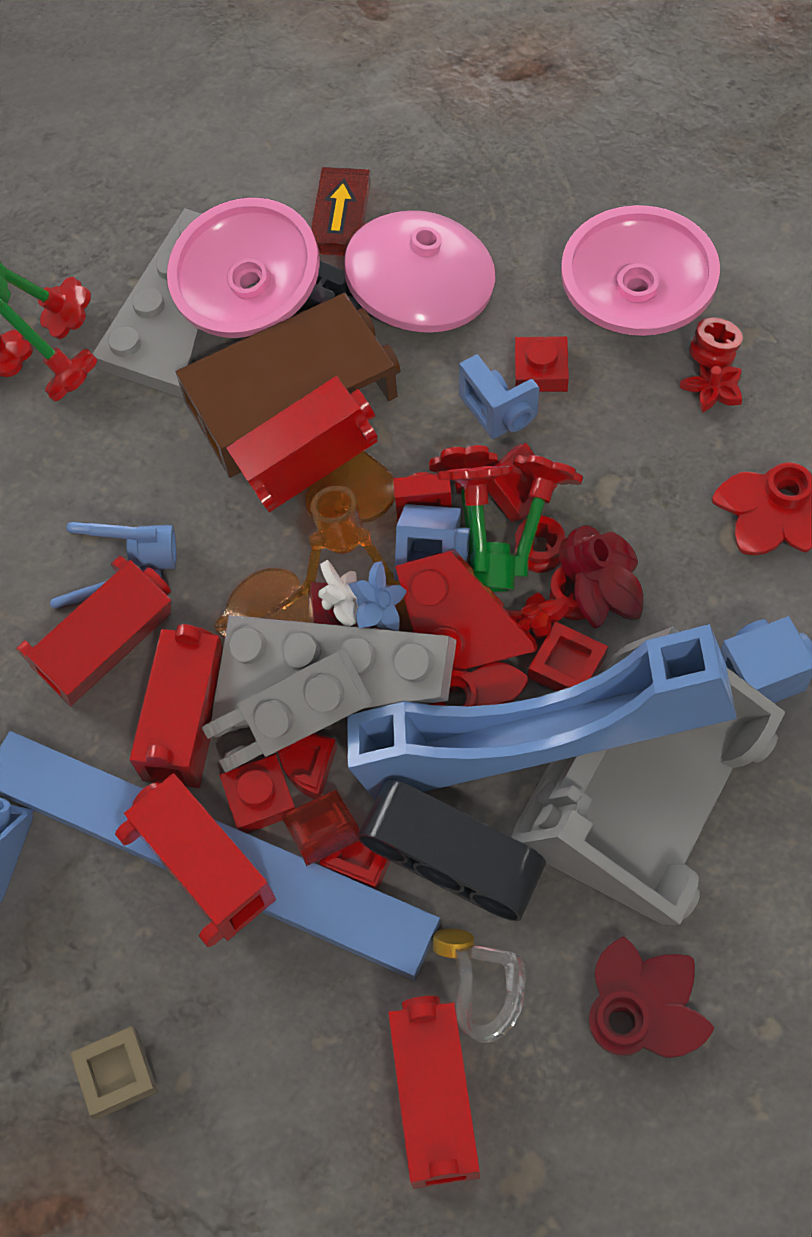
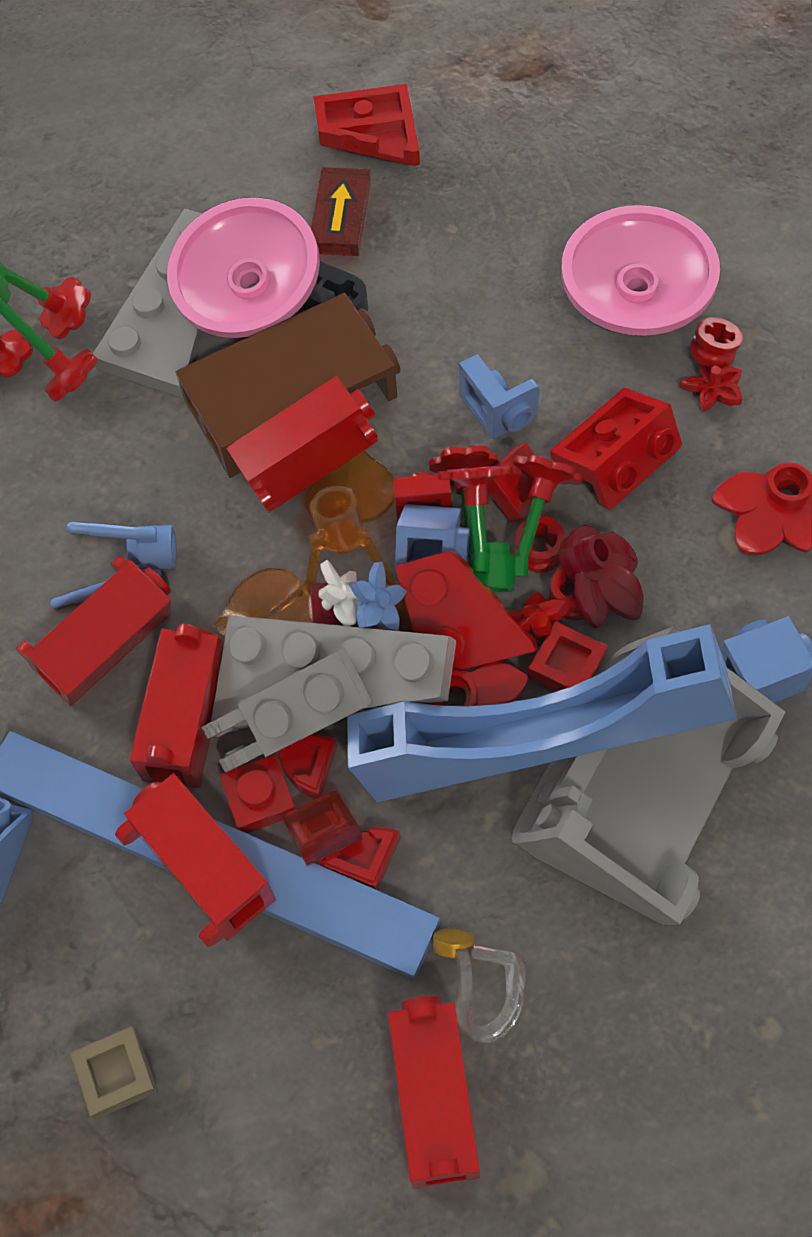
(370, 123): none -> red wing
(419, 271): bright pink dish -> none
(452, 850): black beam -> none
(543, 361): red plate -> none
(621, 444): none -> red bracket
(654, 999): dark red plate -> none

